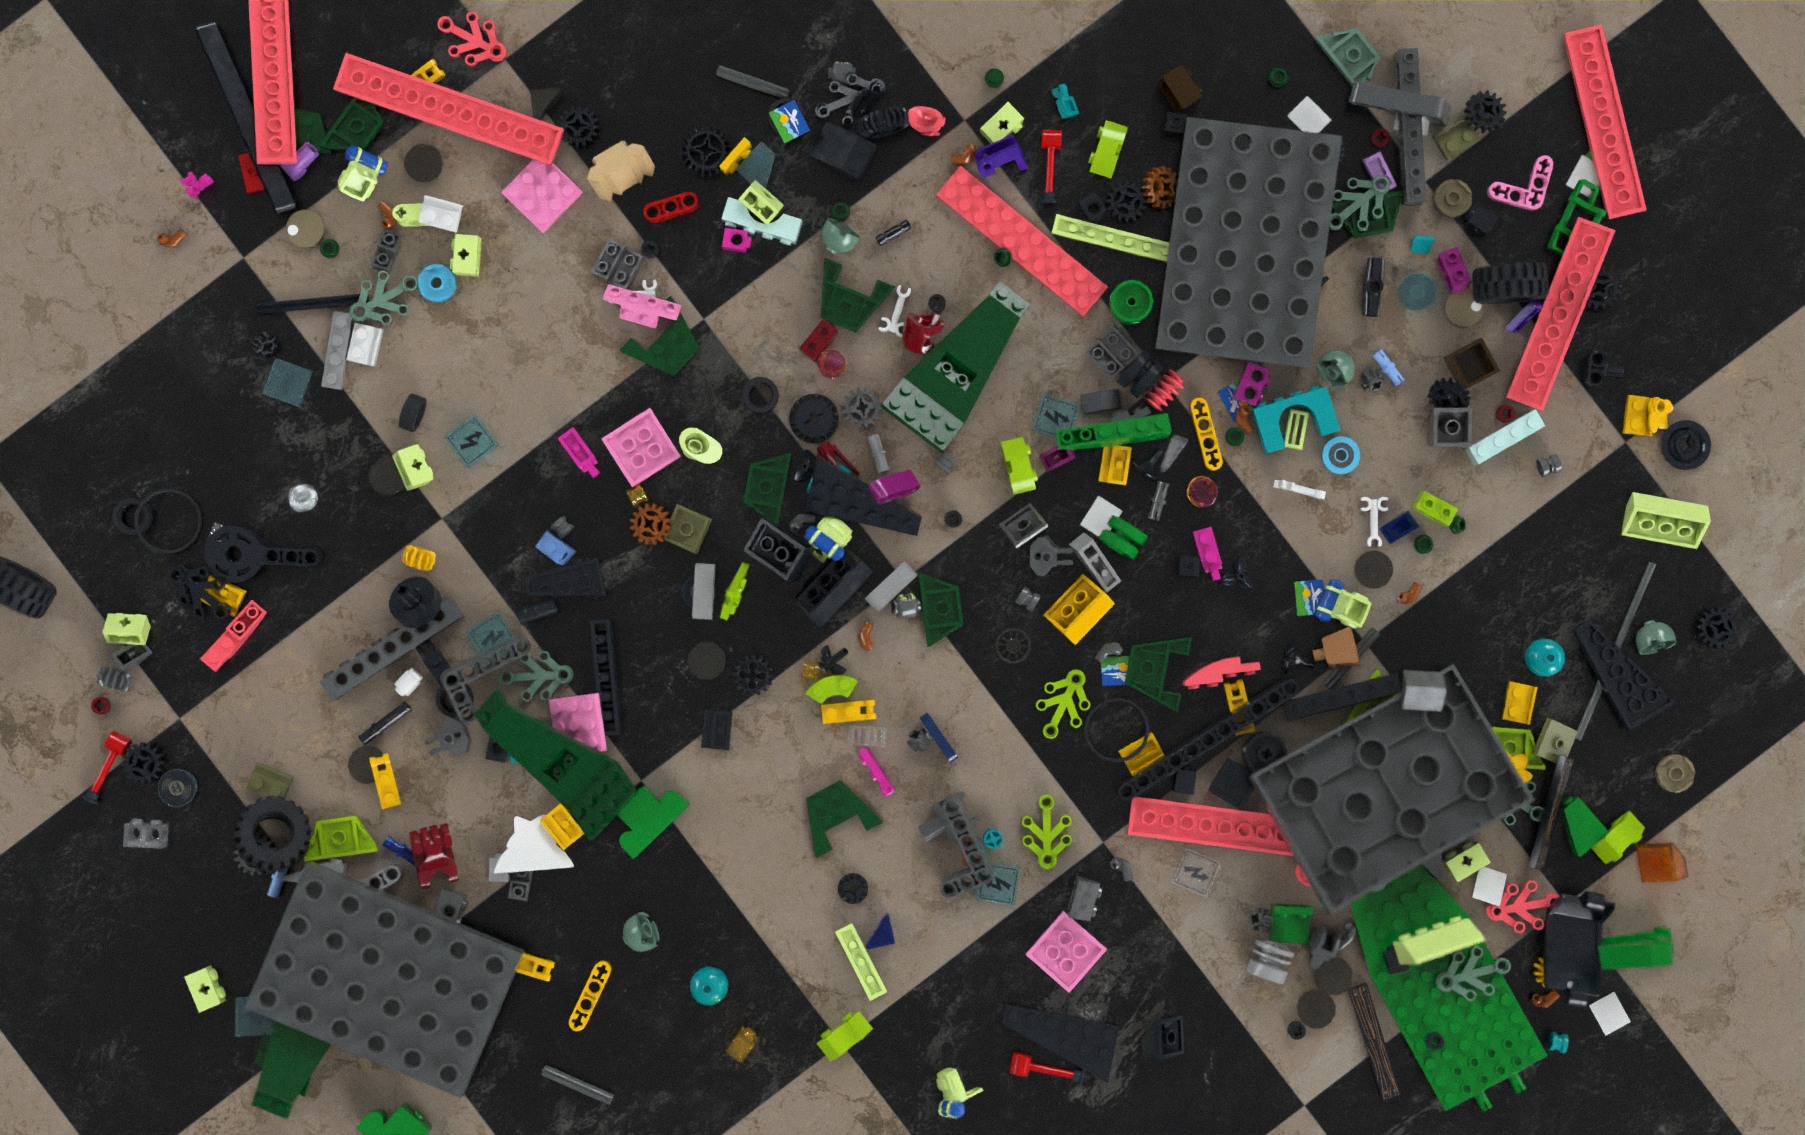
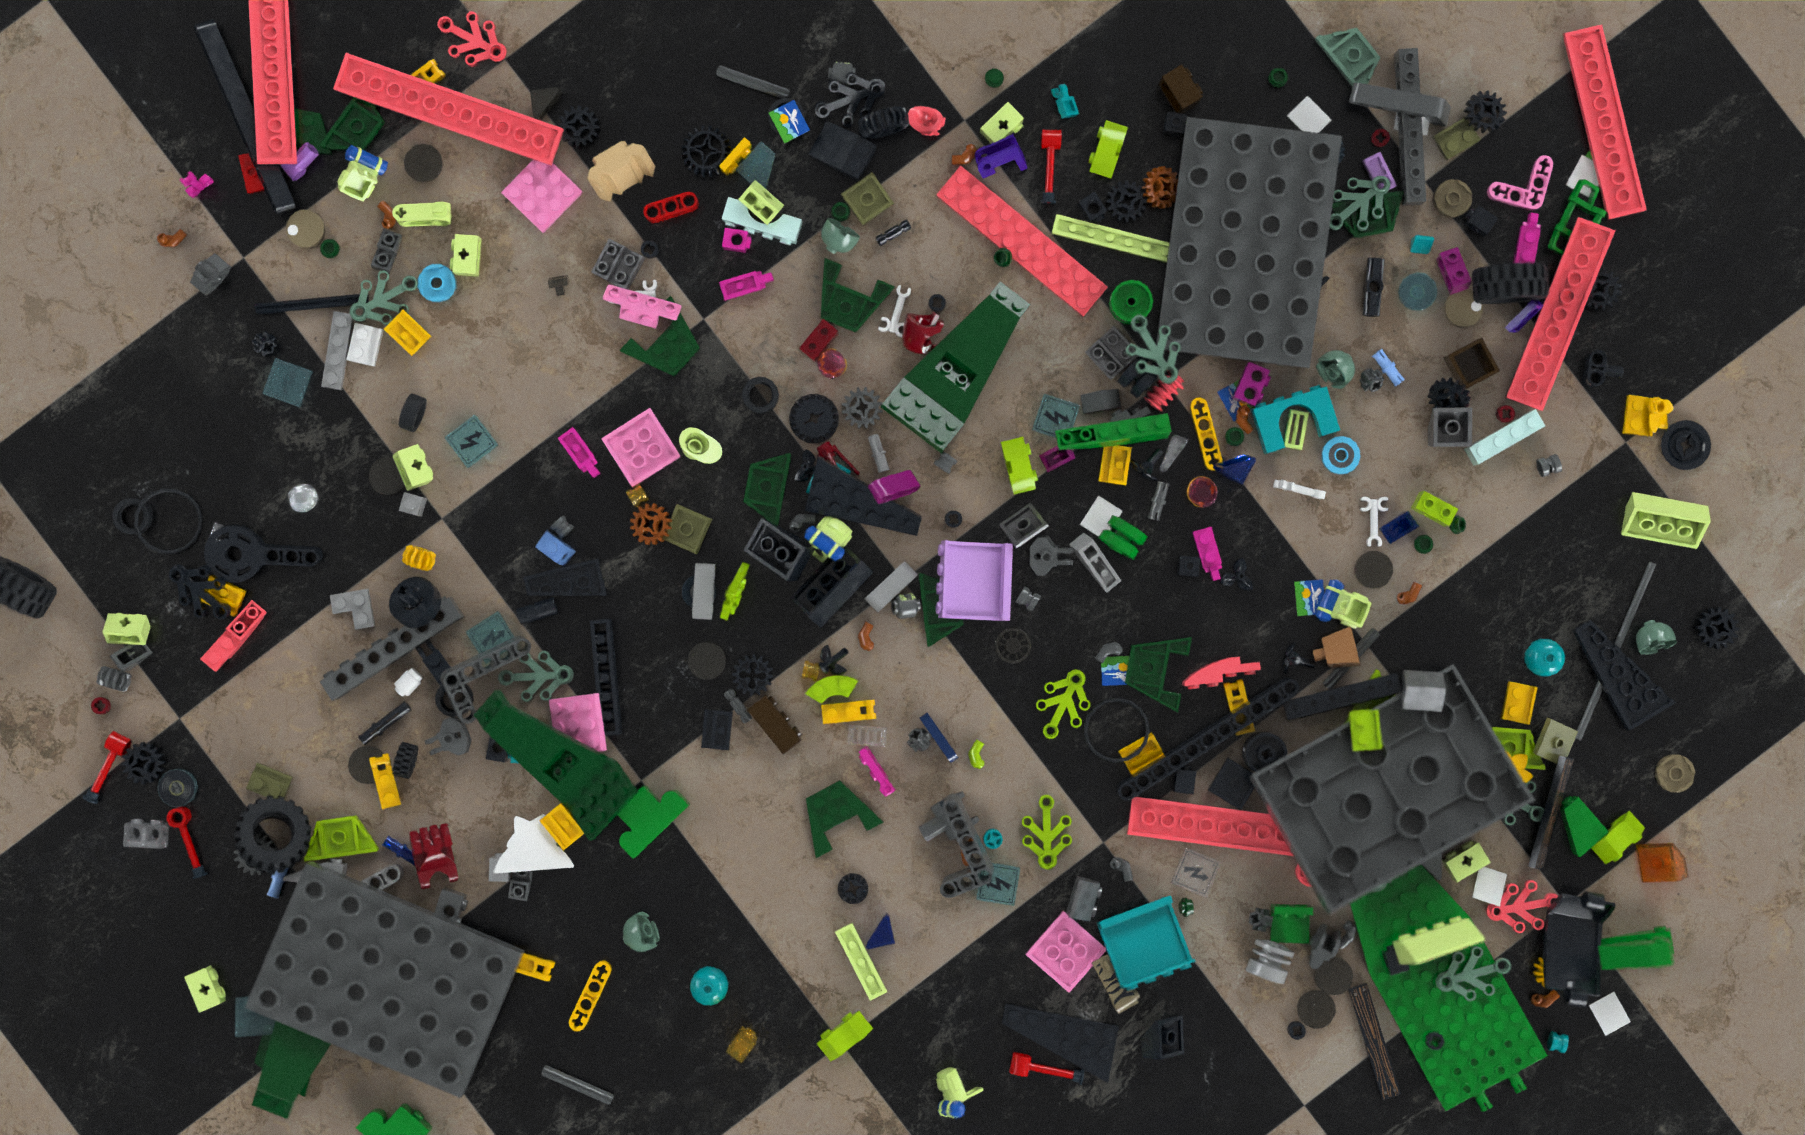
(197, 870): none -> red piece
(210, 274): none -> dark grey hinge
(359, 603): none -> light grey plate
(405, 760): none -> black tyre
(407, 332): none -> yellow plate
(412, 504): none -> light grey brick
(440, 213): white plate -> none
(559, 284): none -> clear smoke tile
(738, 706): none -> dark grey axle
(744, 284): none -> dark pink hinge
(775, 724): none -> dark brown brick
(867, 199): none -> olive plate
(974, 580): none -> lavender panel
(974, 755): none -> lime arm
(1079, 609): yellow slope -> none
(1120, 998): none -> dark tan door
(1145, 943): none -> teal panel
(1154, 352): none -> sand green plant
(1186, 907): none -> dark green plate
(1236, 468): none -> clear blue slope
(1365, 730): none -> lime plate
(1528, 240): none -> dark pink hinge

